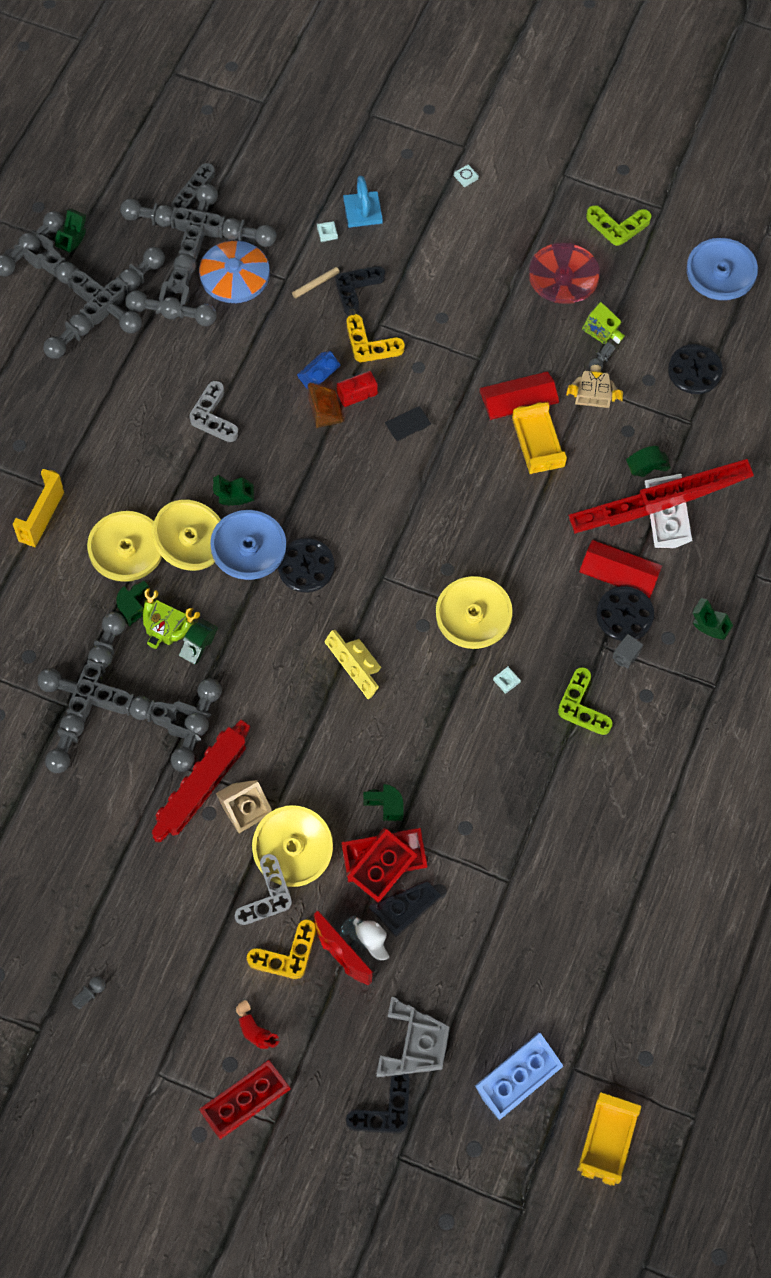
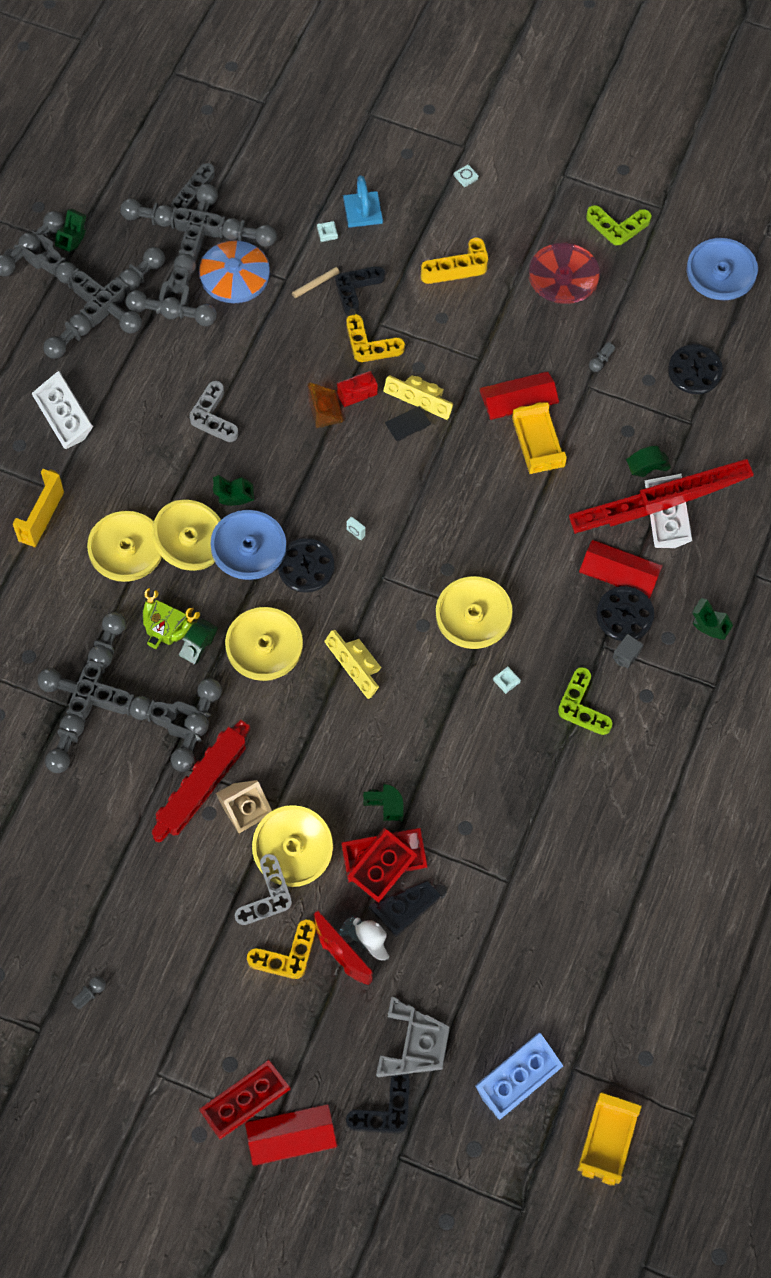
(62, 411): none -> white slope
(128, 602): dark green brick -> none
(256, 1035): red arm -> none
(264, 643): none -> light yellow dish
(290, 1135): none -> red slope
(319, 369): blue brick -> none
(356, 528): none -> light aqua tile
(420, 394): none -> light yellow bracket
(451, 267): none -> yellow beam
(594, 389): tan torso -> none
(603, 325): lime torso -> none

